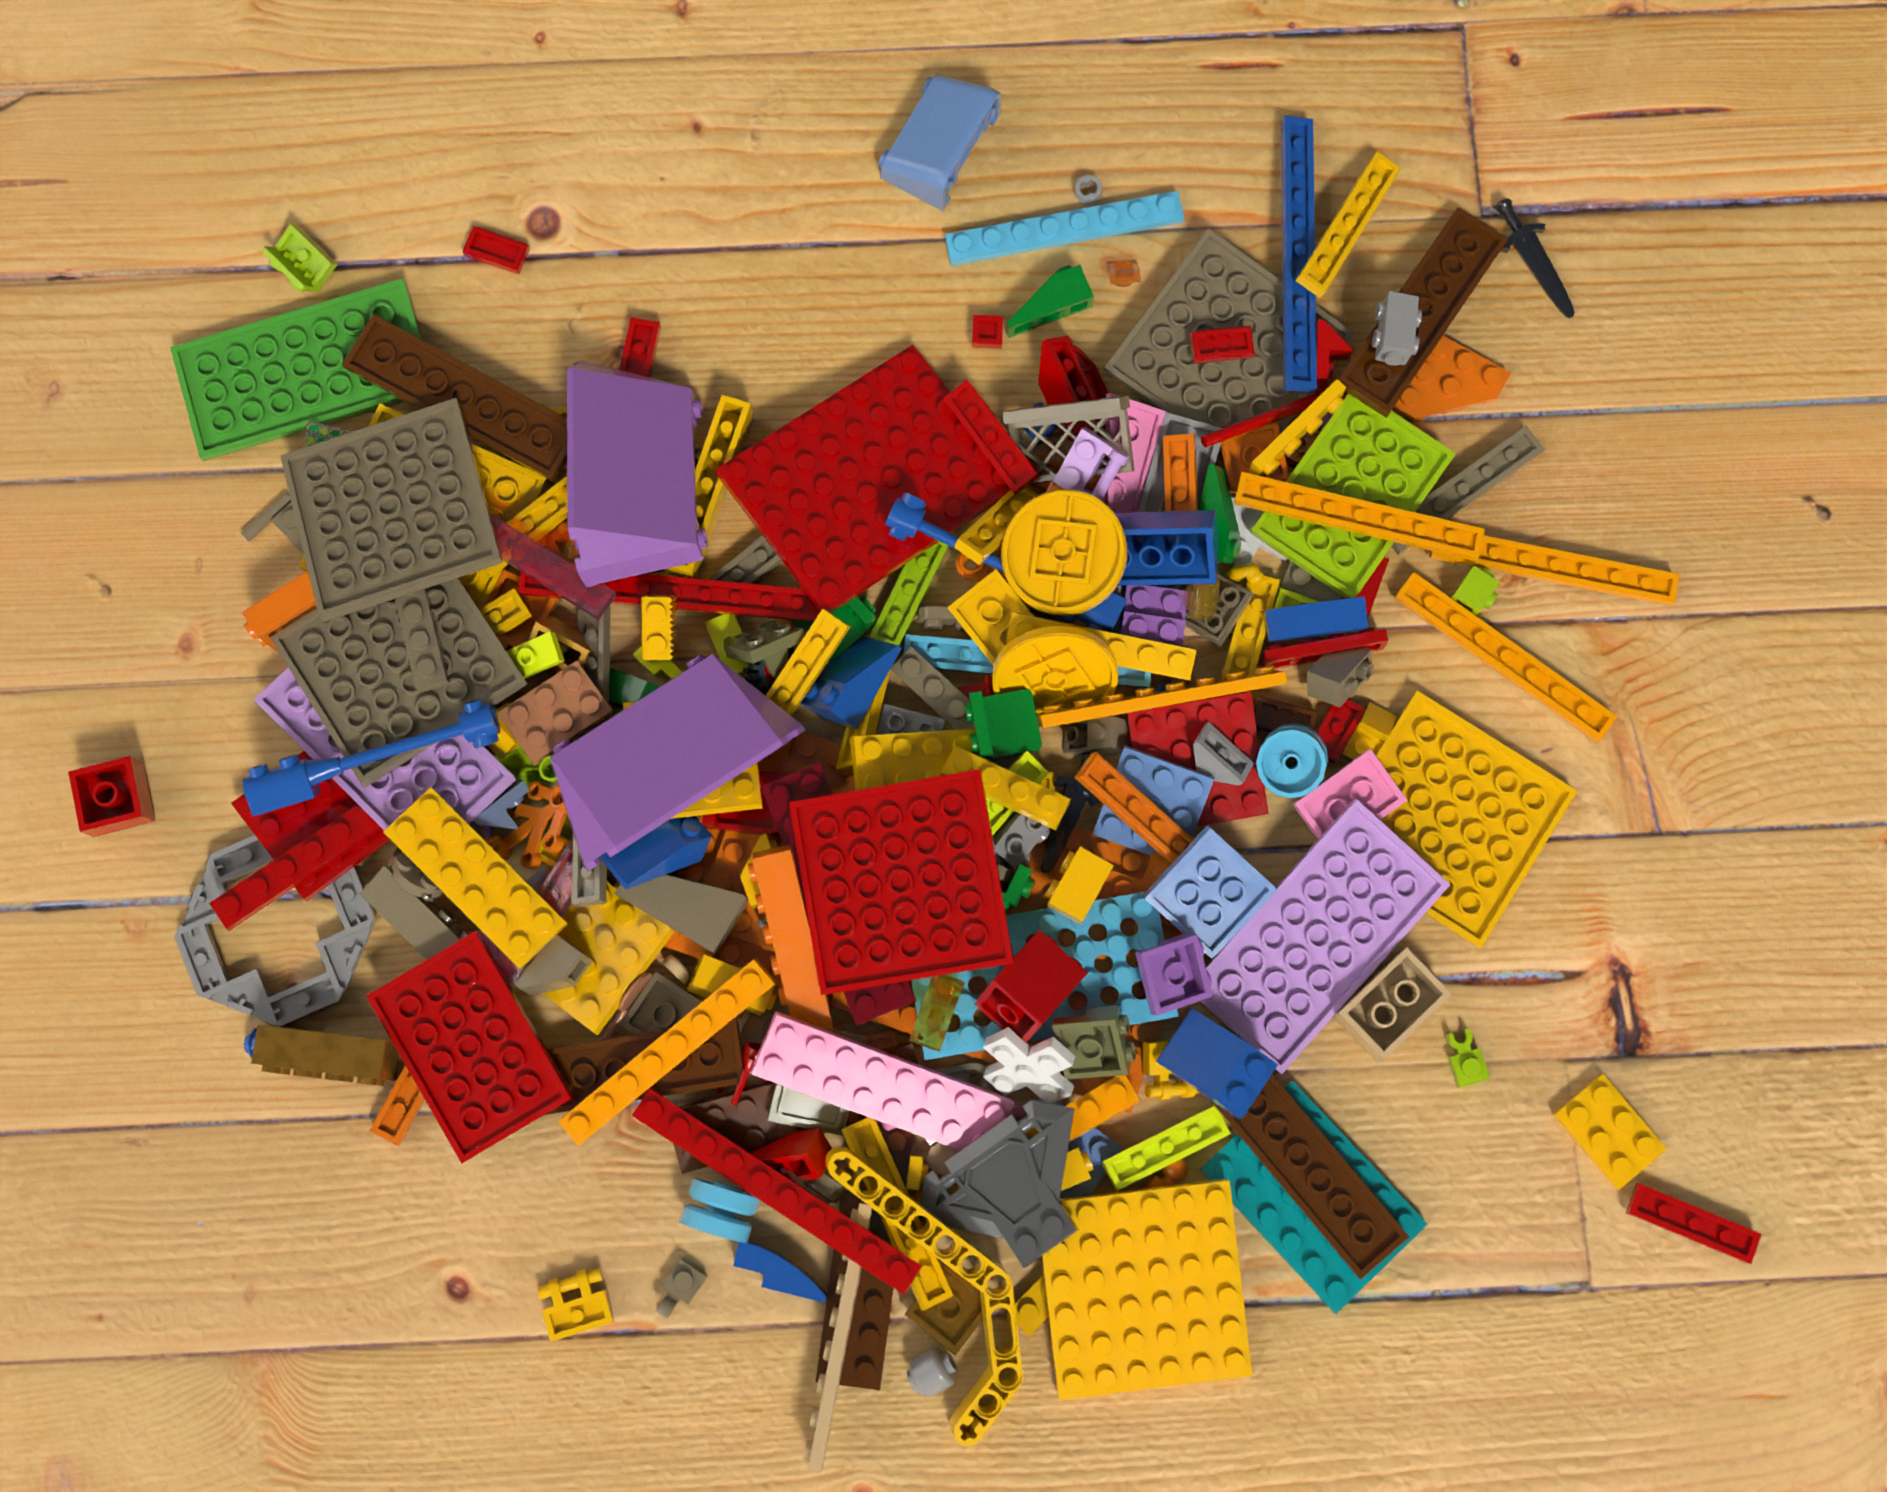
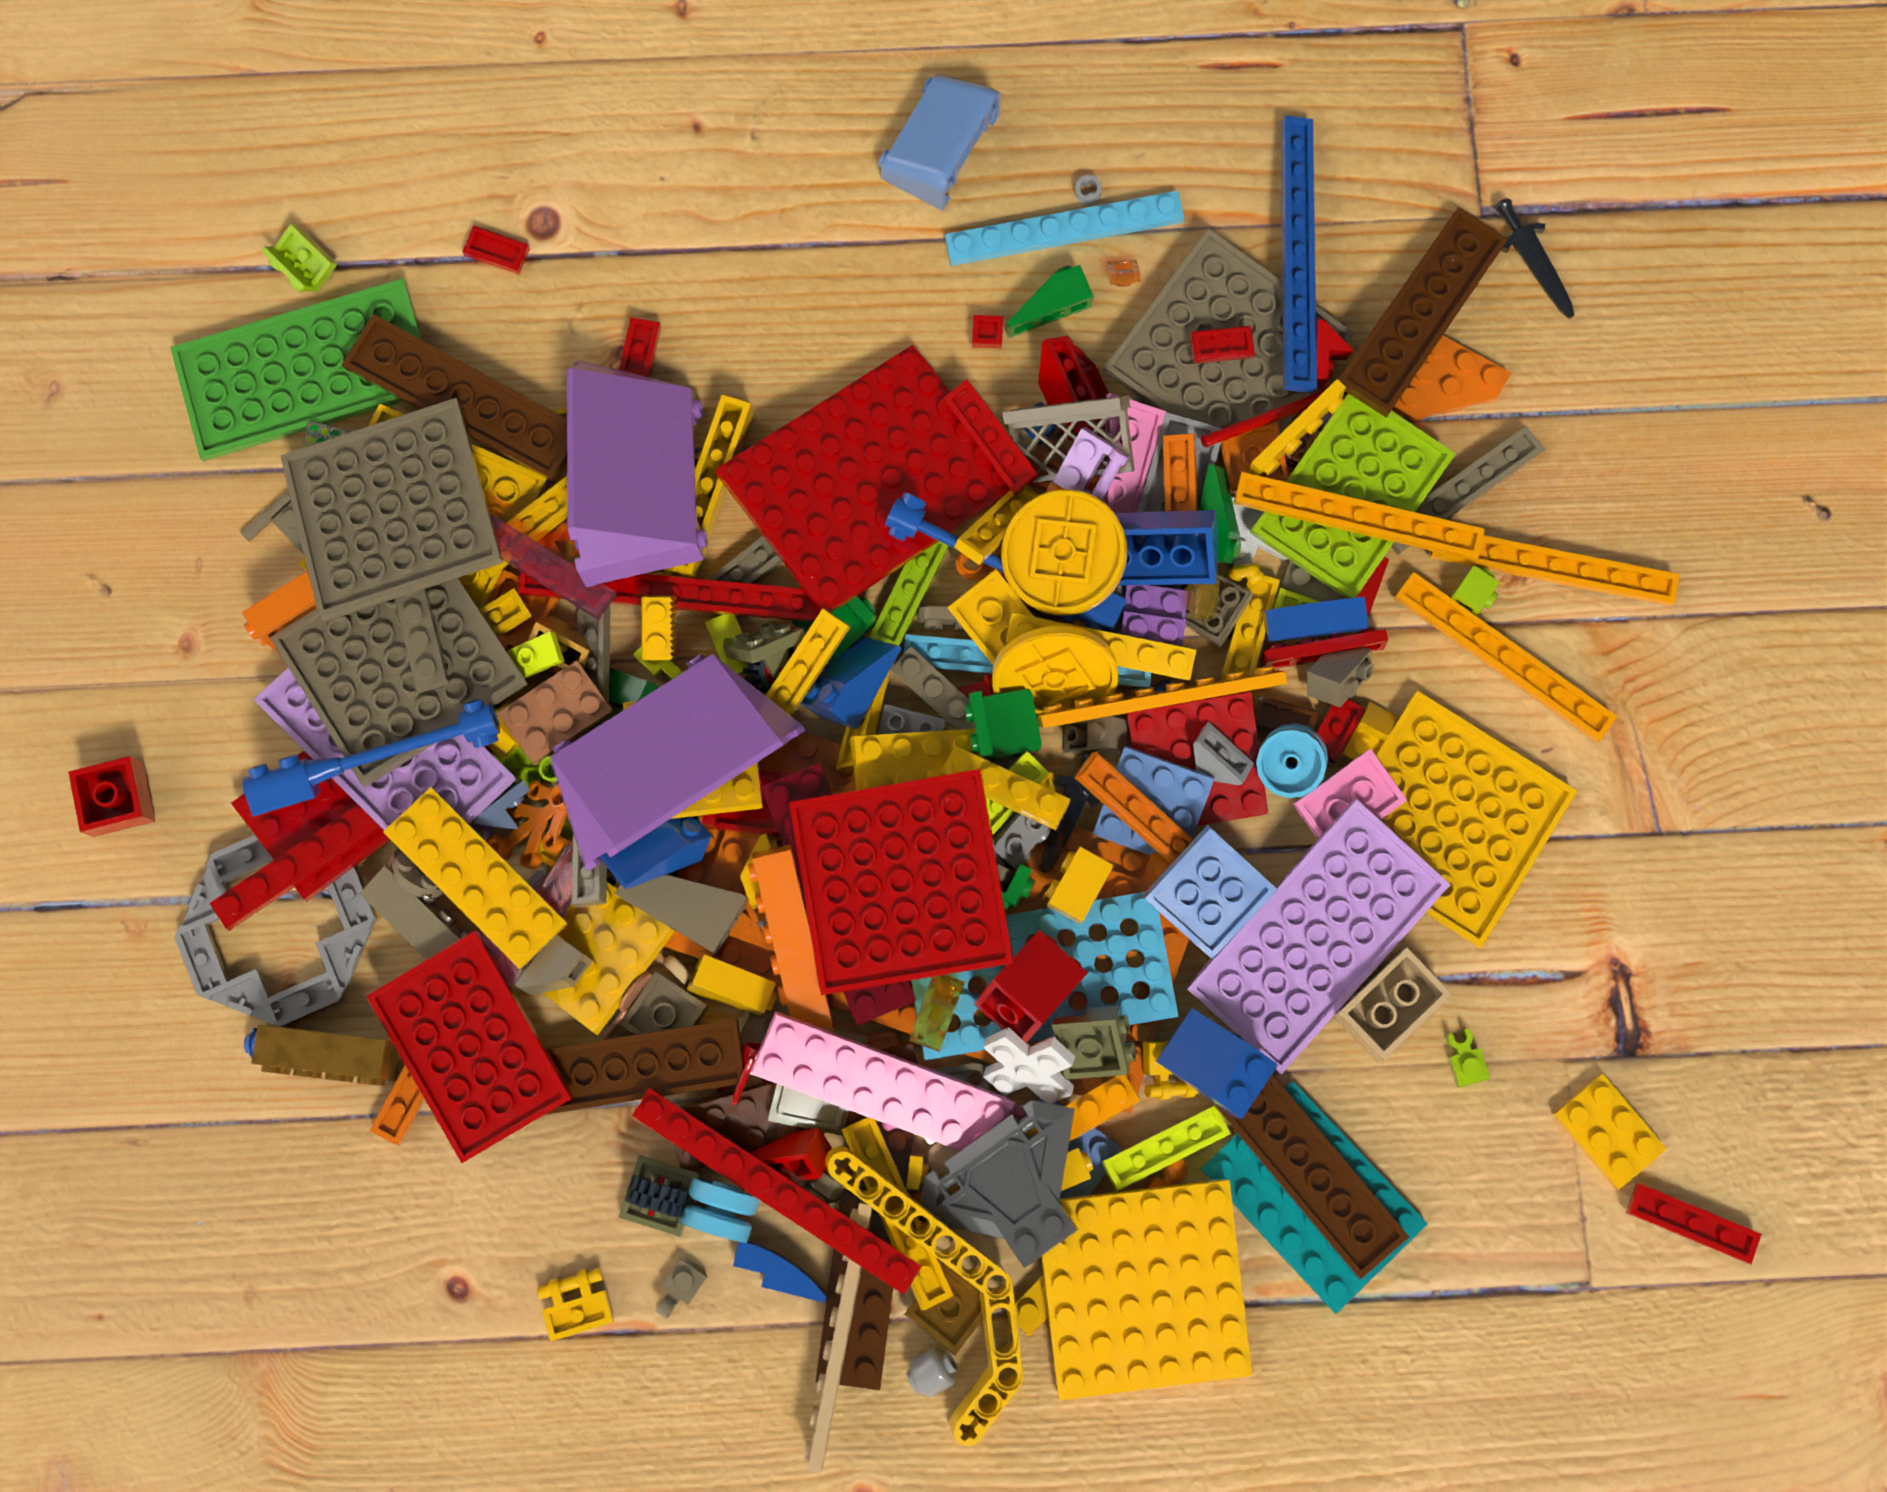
(658, 1195): none -> plate
(667, 1051): light orange plate -> none
(1174, 973): medium lavender plate -> none
(1348, 224): yellow plate -> none
(1397, 327): light grey brick -> none

